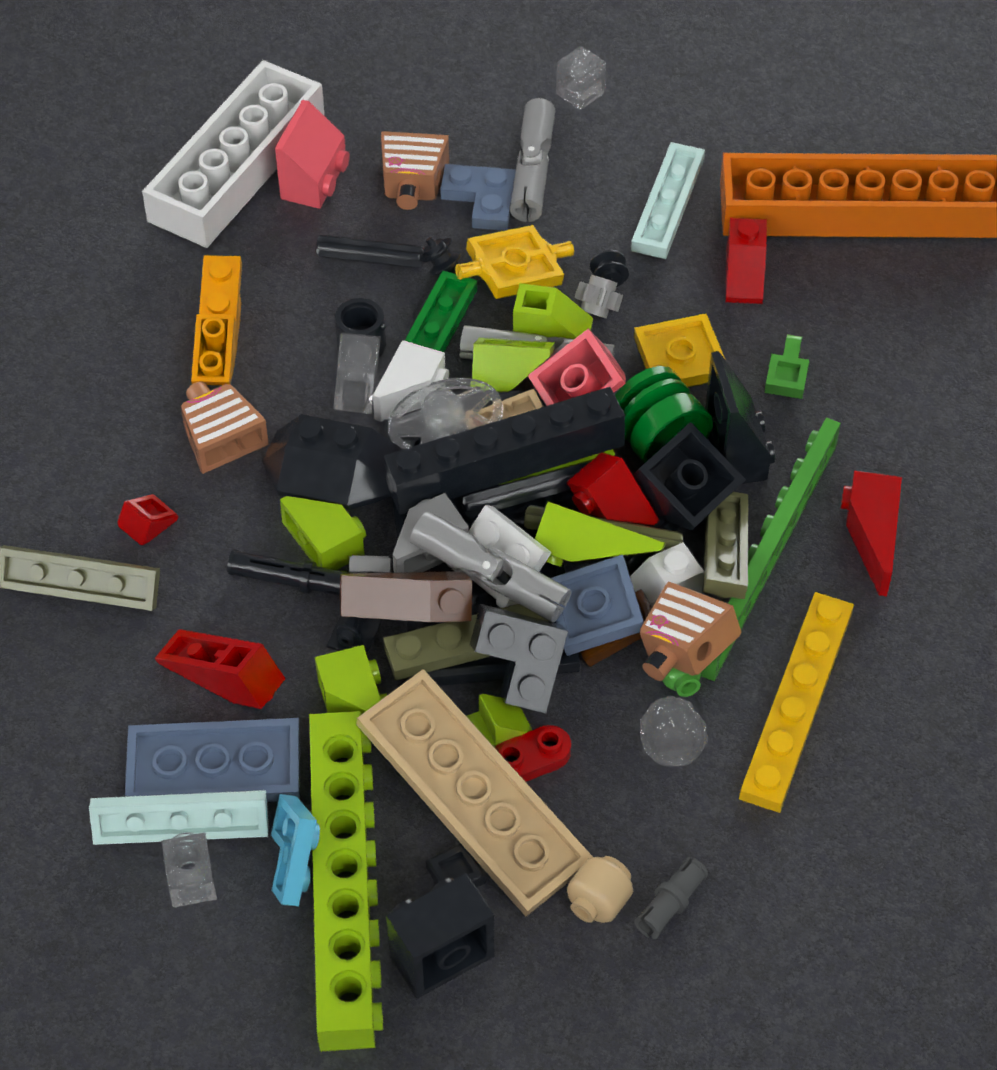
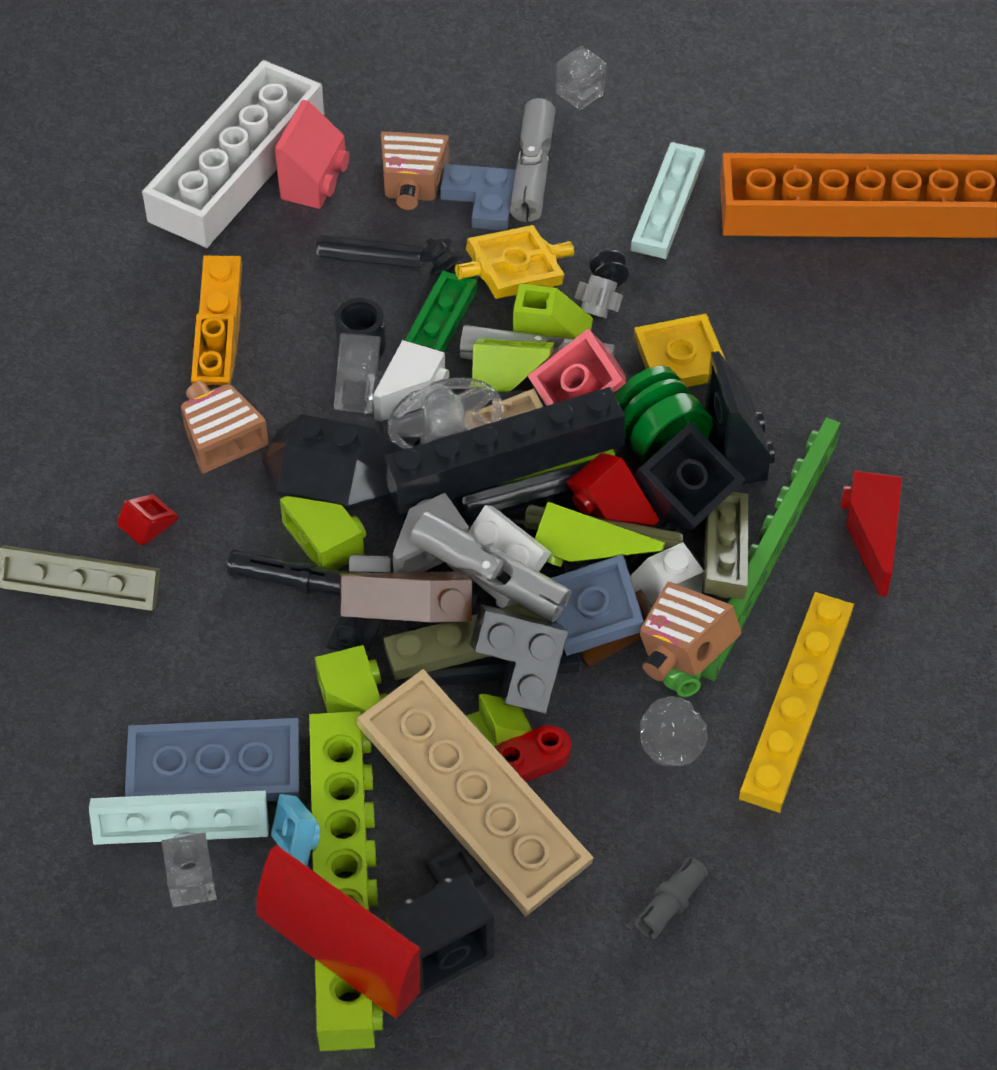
(223, 665): red slope -> none
(338, 932): none -> red slope
(600, 889): tan head -> none
(746, 260): red slope -> none
(787, 371): bright green plate -> none

